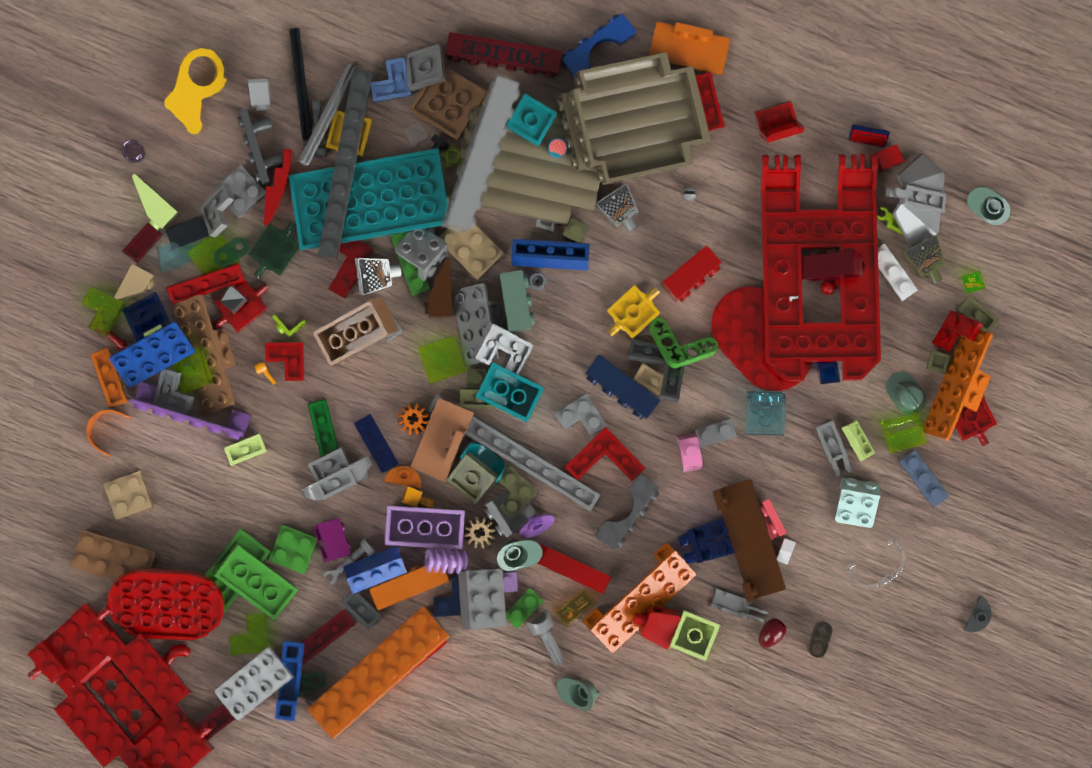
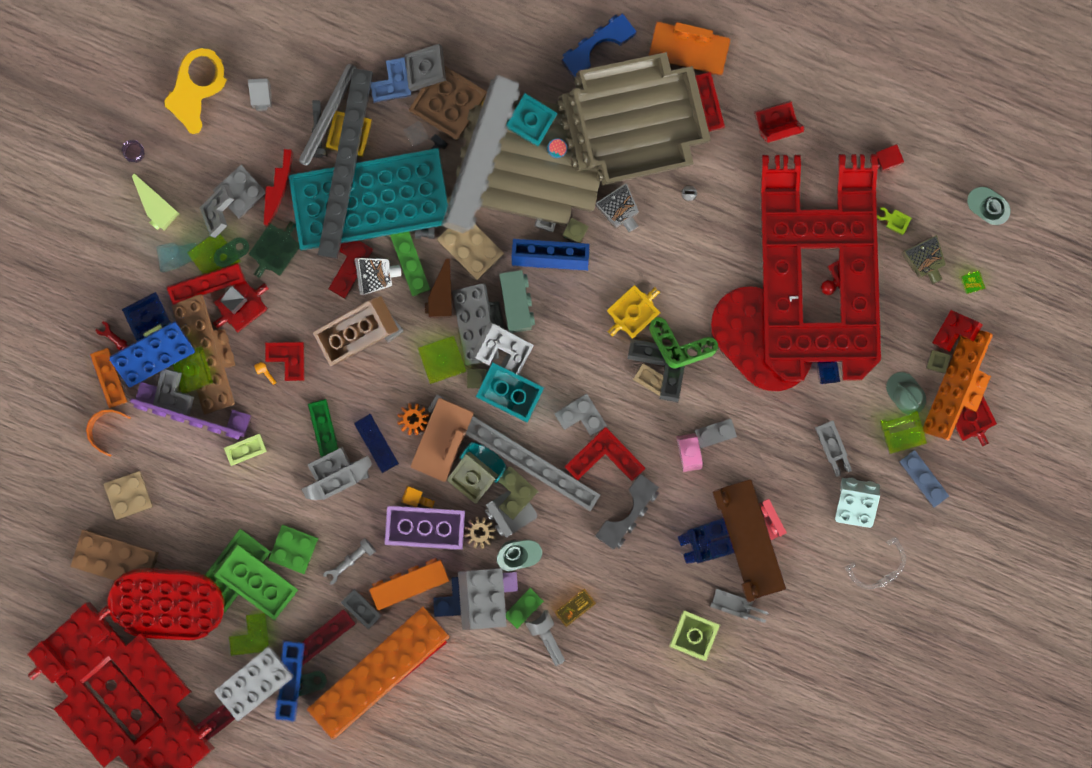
(107, 310): clear neon green plate -> none
(135, 283): tan slope -> none
(142, 243): dark red tile -> none
(177, 650): red arm -> none
(187, 231): black hinge -> none
(262, 164): dark grey plate -> none
(282, 328): lime bracket -> none
(300, 81): black axle -> none
(332, 540): magenta brick -> none
(374, 569): blue brick -> none
(404, 476): orange plate -> none
(423, 251): light grey bracket -> none
(445, 559): lavender piece -> none
(448, 156): lime plate -> none
(469, 400): olive plate -> none
(503, 54): dark red brick -> none
(536, 525): medium lavender dish -> none
(537, 276): light grey plate -> none
(574, 569): red slope -> none
(577, 693): sand green piece -> none
(621, 386): dark blue brick -> none
(653, 590): orange bracket -> none
(658, 624): red torso -> none
(692, 274): red brick -> none
(765, 413): clear light blue slope -> none
(771, 633): dark red animal -> none
(785, 551): white piece -> none
(826, 636): clear smoke beam -> none
(832, 265): dark red brick -> none
(858, 440): yellowish green plate -> none
(868, 136): slope -> none
(894, 274): white plate -> none
(919, 200): light grey panel -> none
(976, 311): olive plate -> none
(979, 617): dark grey plate -> none

